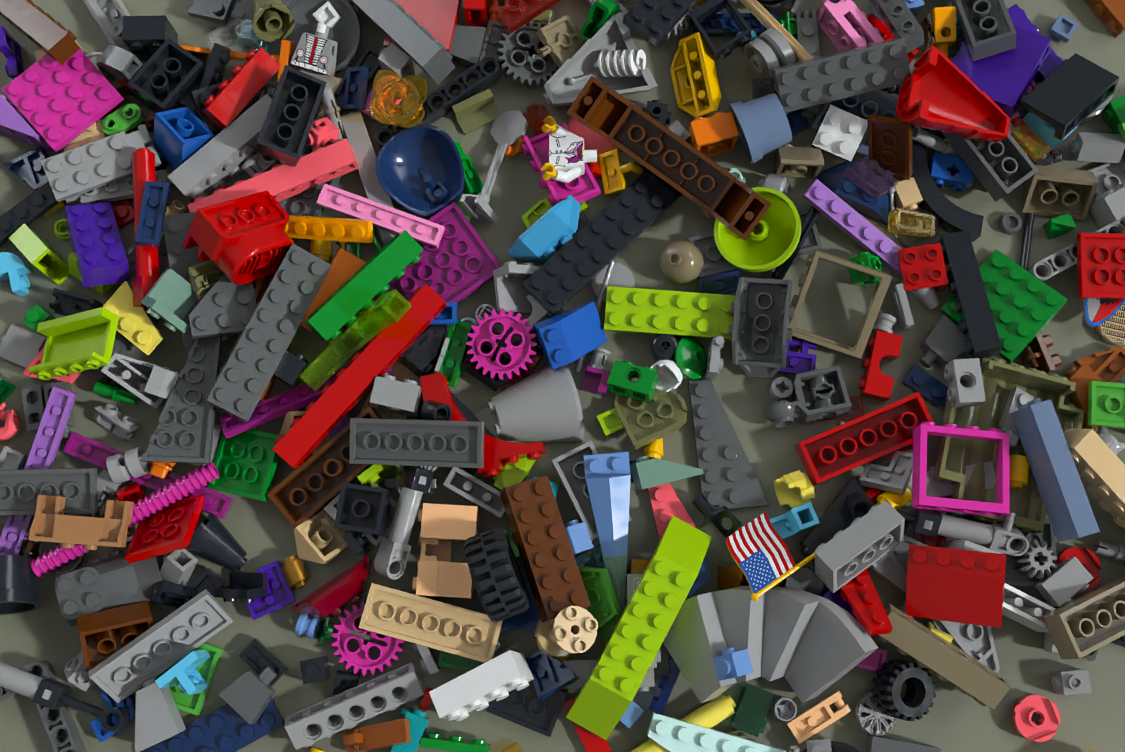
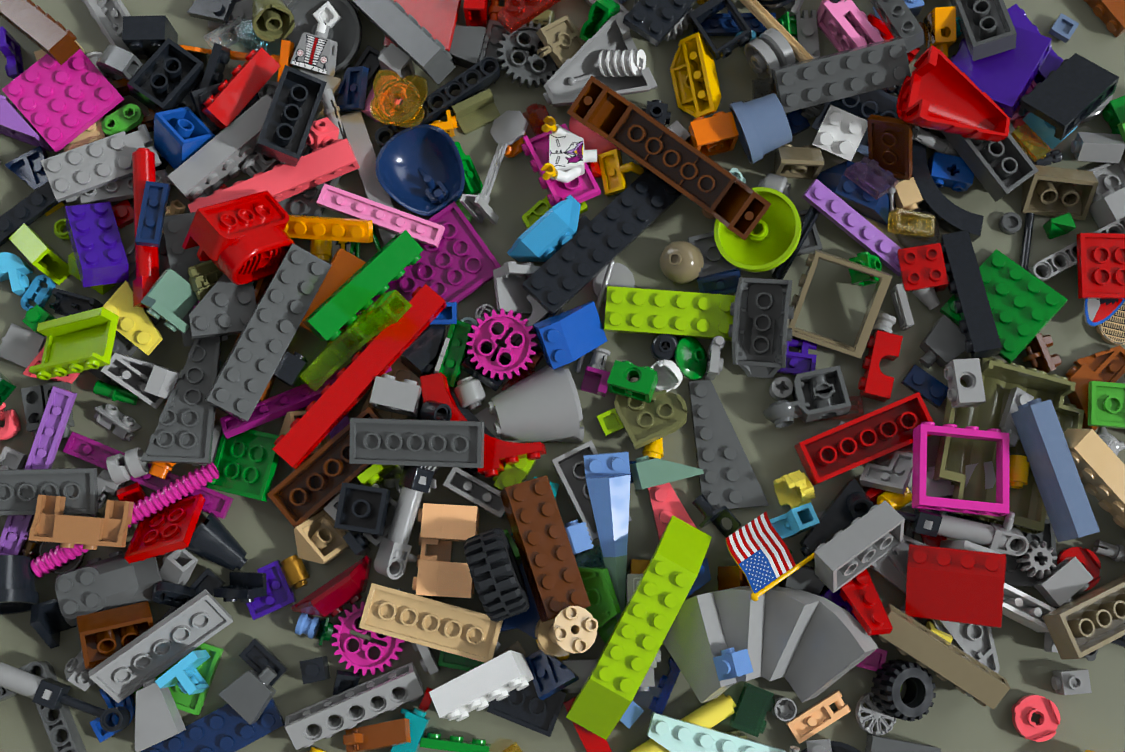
(38, 293): none -> dark azure beam
(49, 621): none -> black panel
(447, 126): none -> light orange bracket
(469, 393): none -> light grey head

